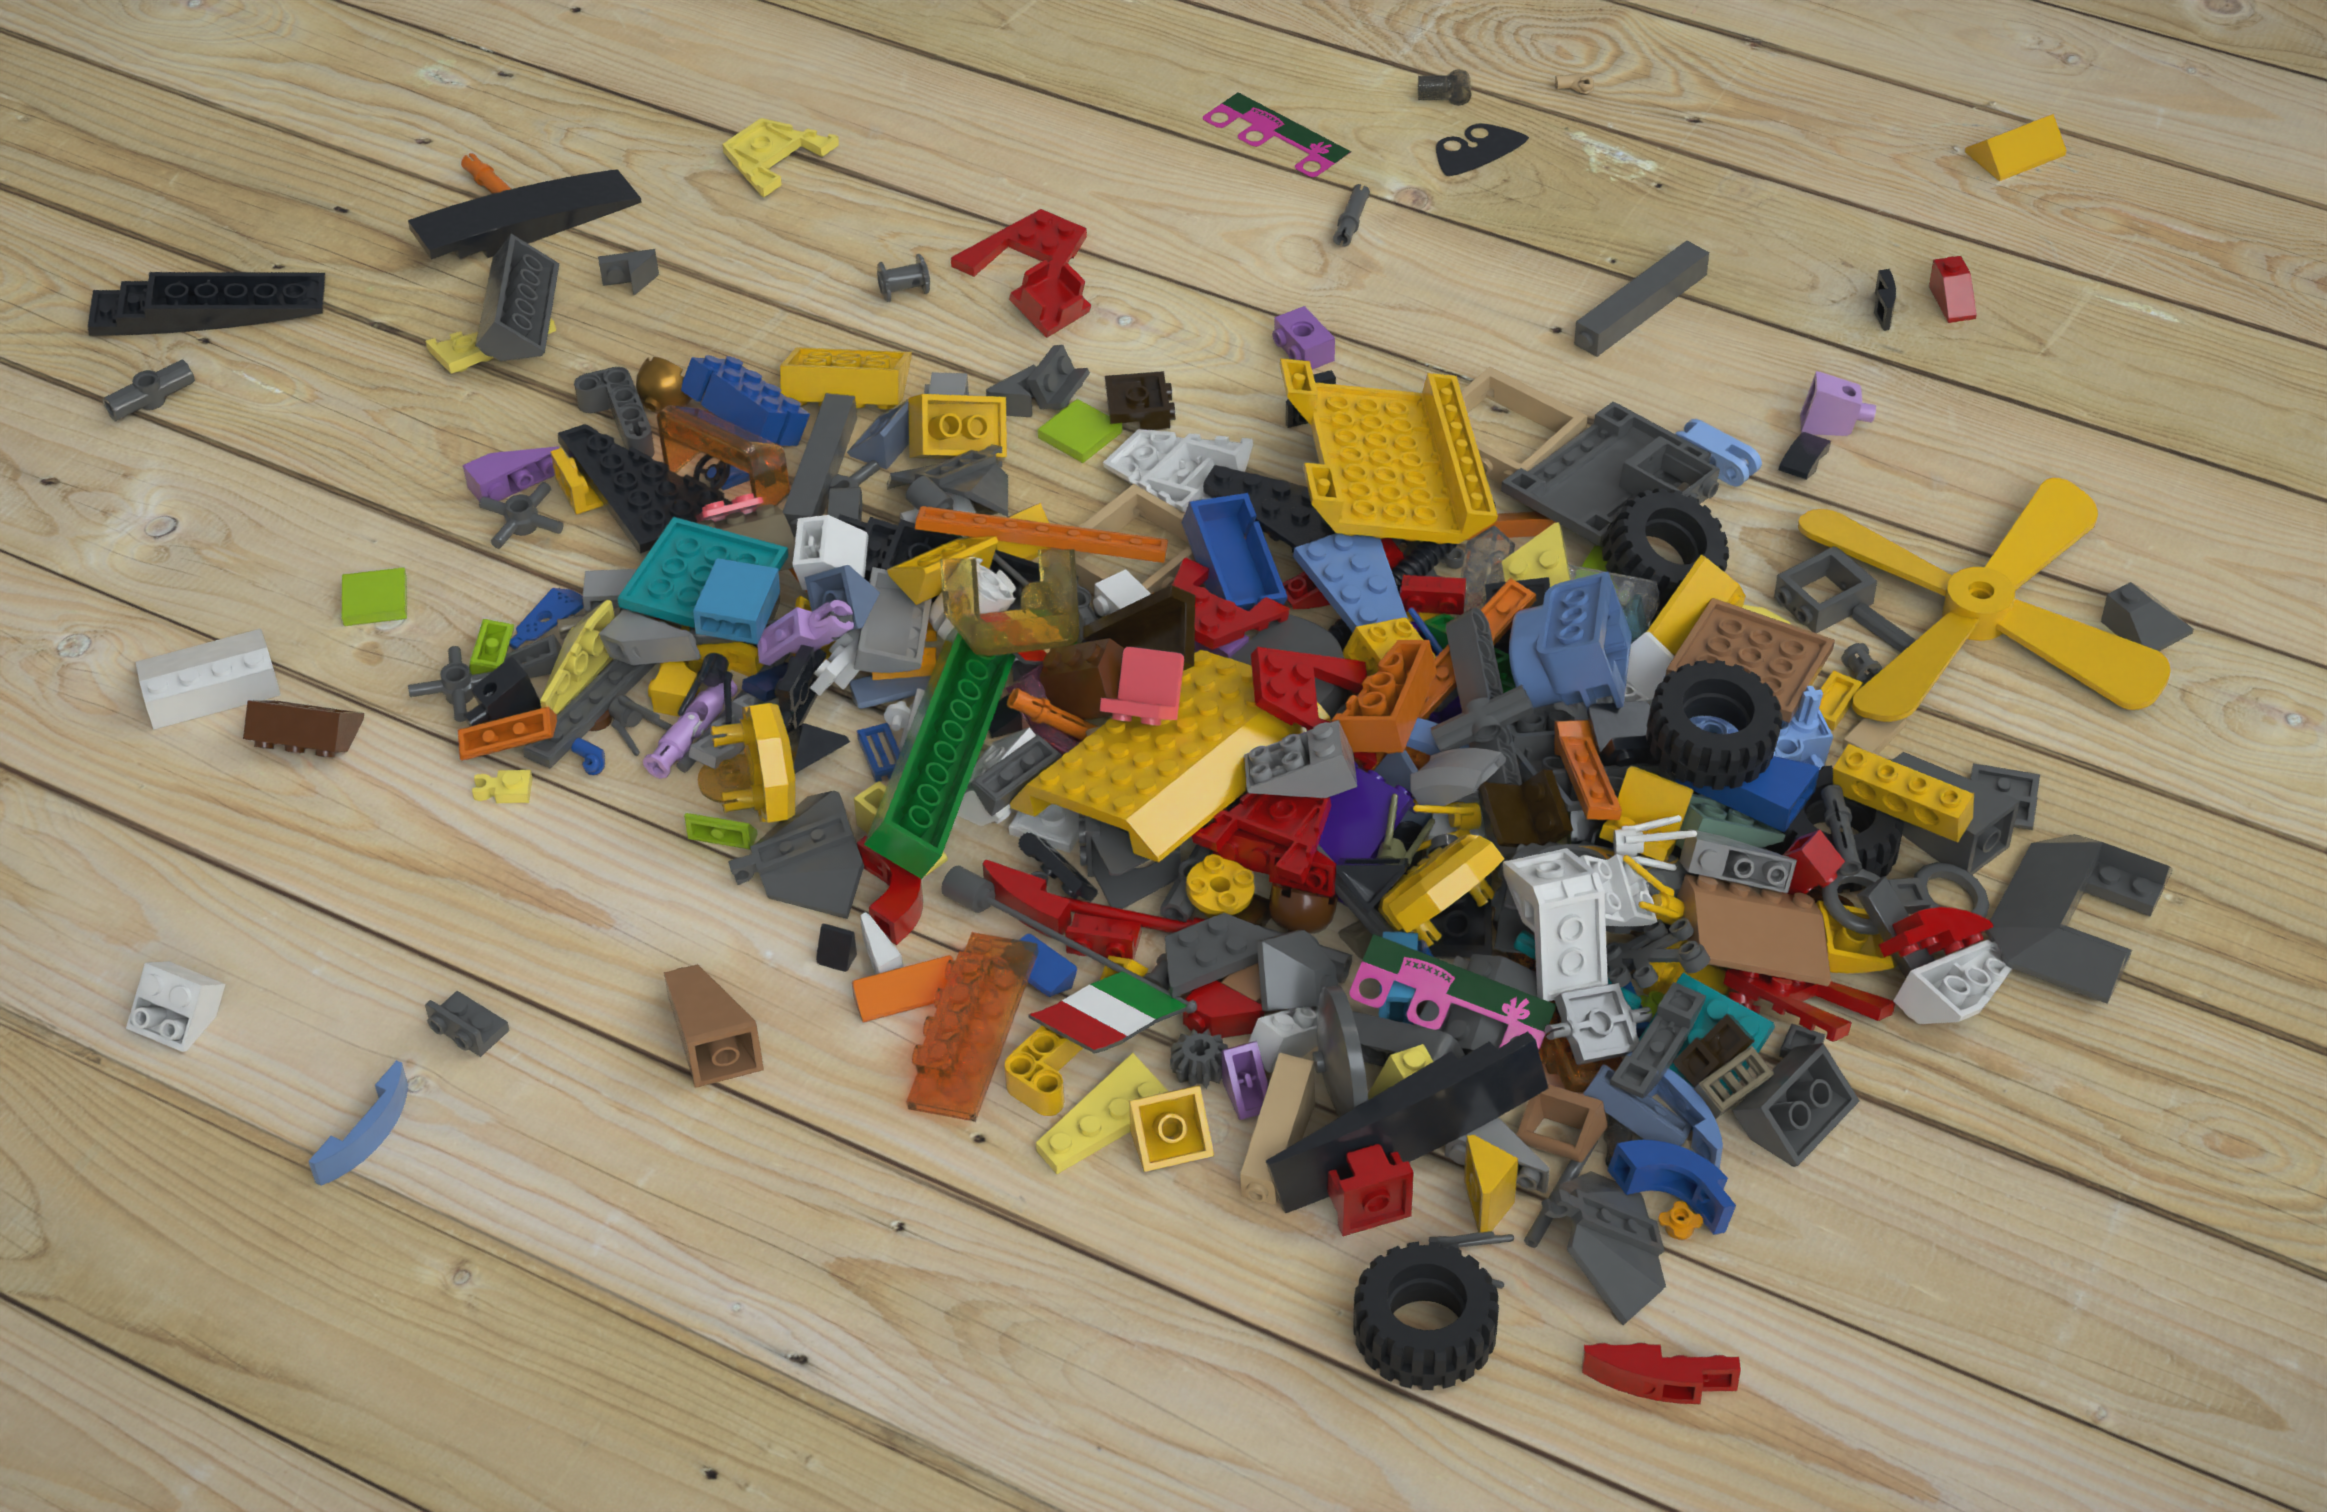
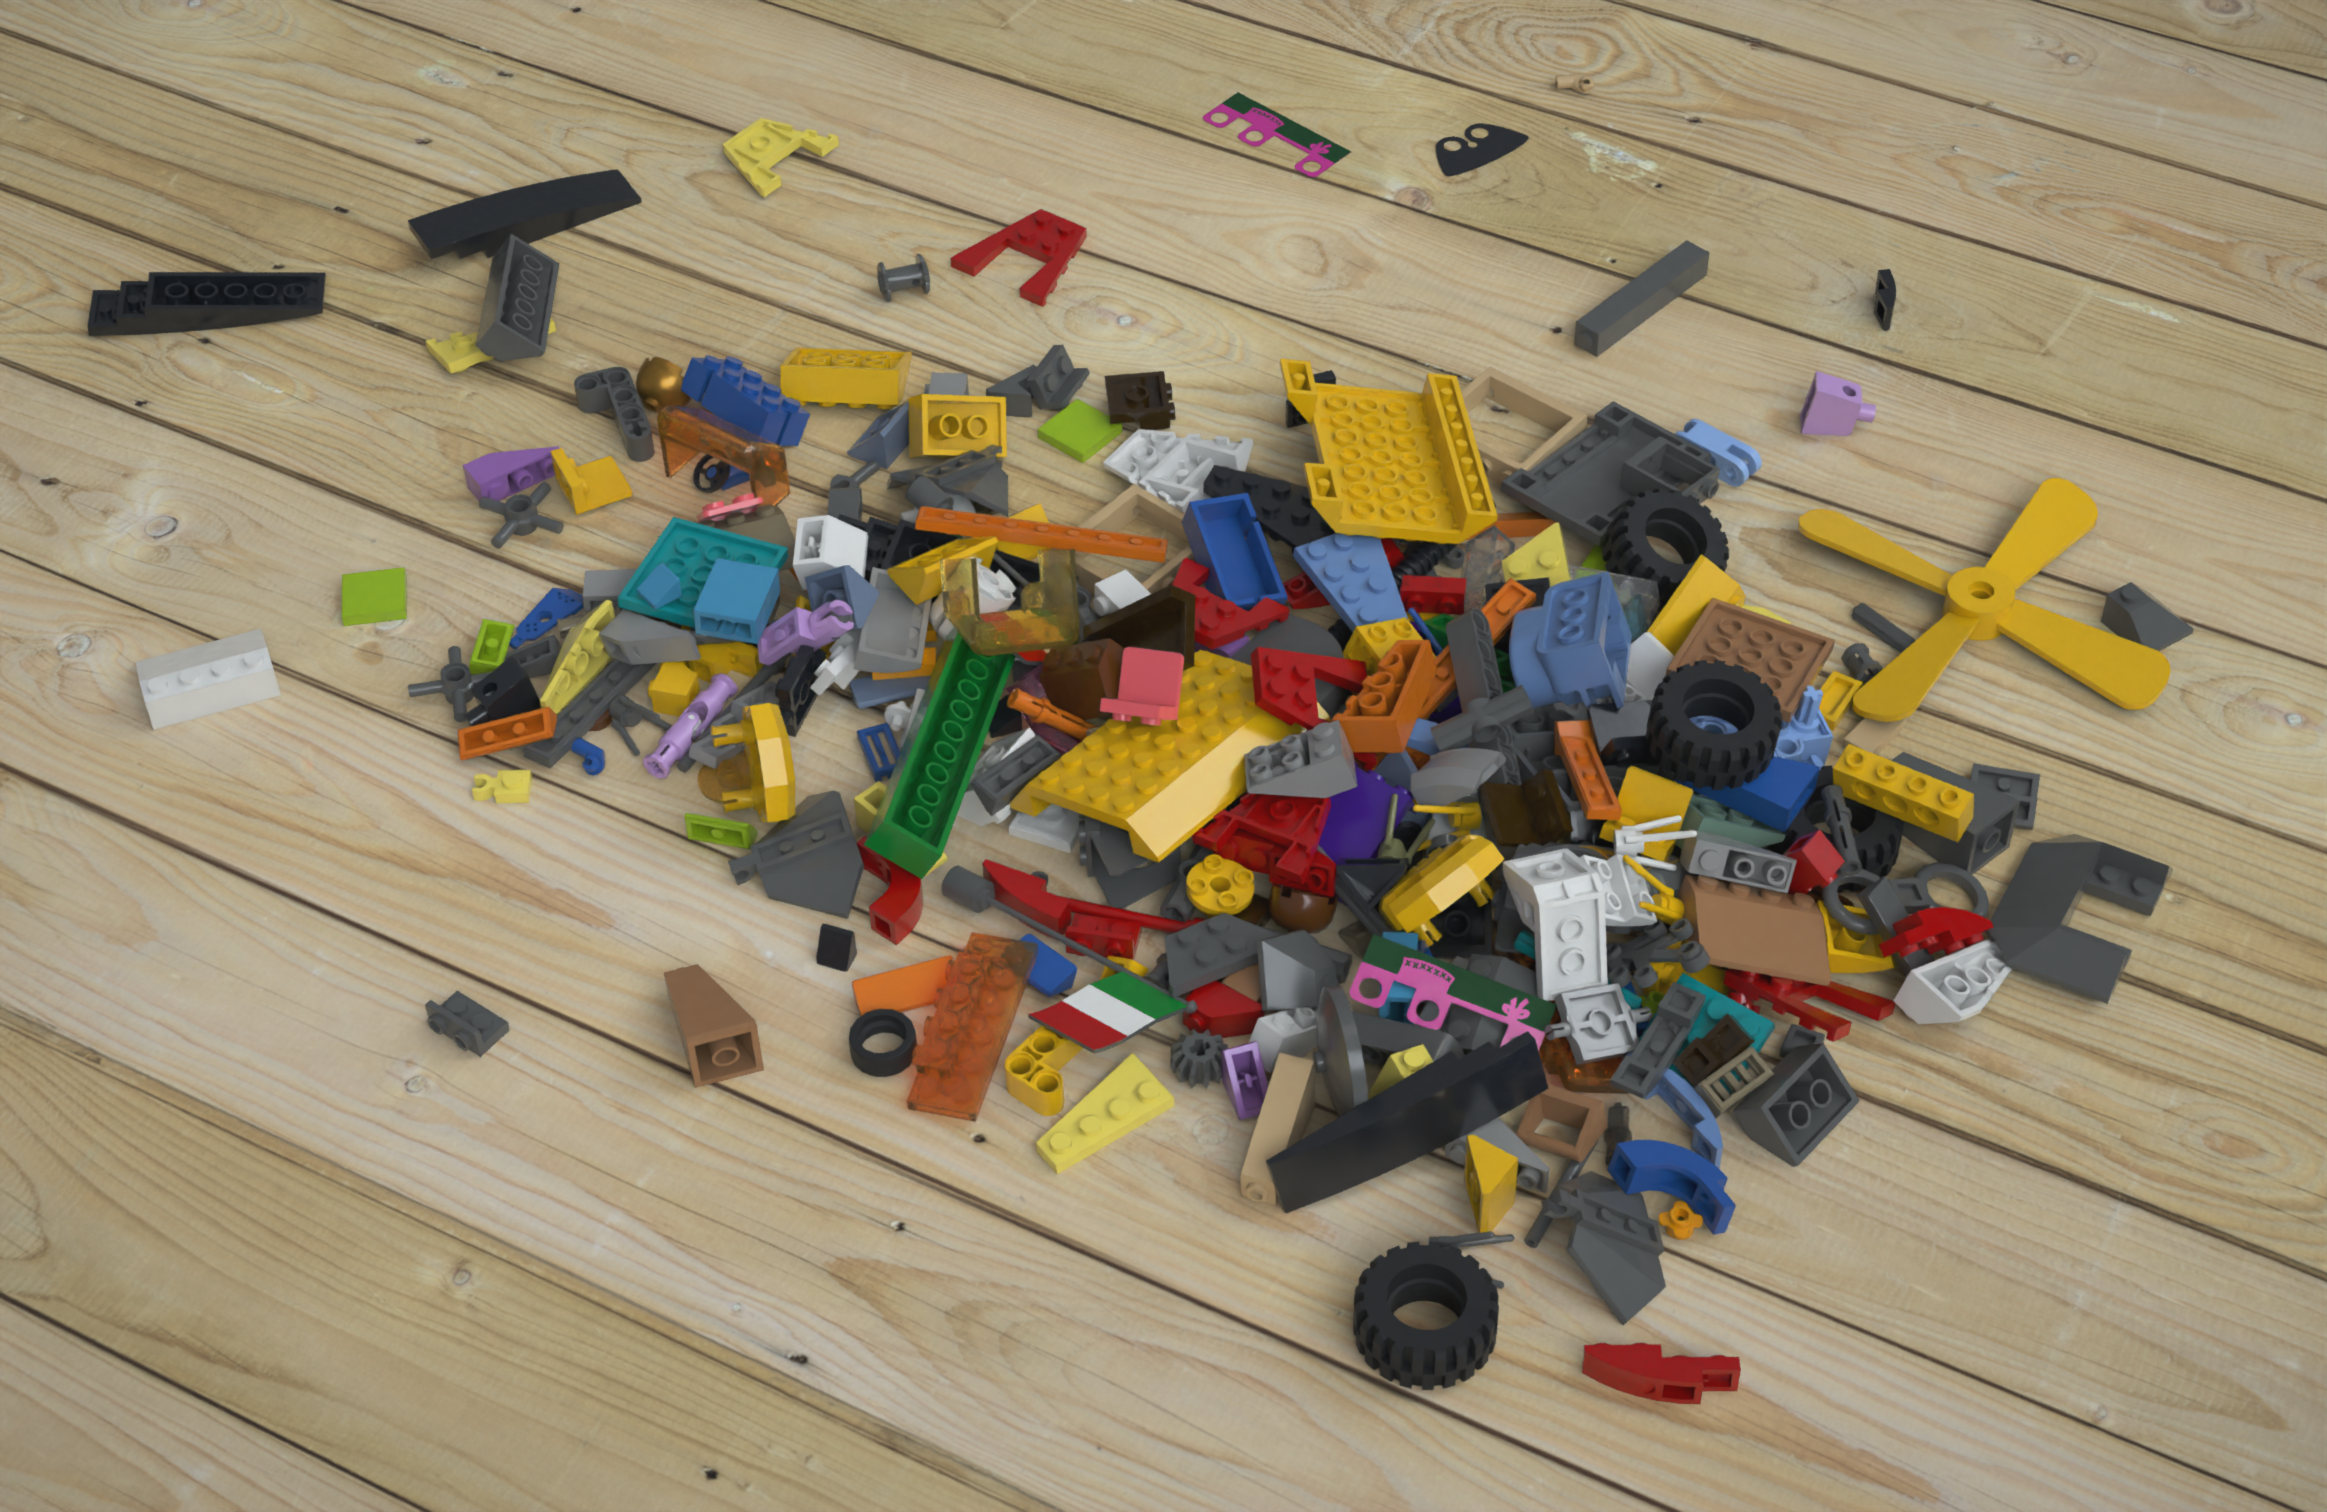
(148, 390): dark grey piece -> none
(174, 1004): white slope -> none
(301, 727): reddish brown slope -> none
(340, 1156): medium blue slope -> none
(483, 174): orange pin -> none
(632, 267): dark grey slope -> none
(634, 486): black wing -> none
(660, 587): none -> dark azure slope
(712, 674): black plant -> none
(764, 683): dark blue tile -> none
(813, 743): black slope -> none
(821, 459): dark grey brick -> none
(880, 949): white slope -> none
(882, 1022): none -> black tyre
(1050, 297): red panel -> none
(1057, 866): black hinge -> none
(1170, 1128): yellow slope -> none
(1304, 337): medium lavender brick -> none
(1349, 220): dark grey pin -> none
(1376, 1193): red panel -> none
(1446, 87): clear smoke piece -> none
(1642, 1116): sand blue slope -> none
(1804, 455): black slope -> none
(1841, 570): dark grey window -> none
(1953, 288): red slope -> none
(2019, 148): yellow slope -> none

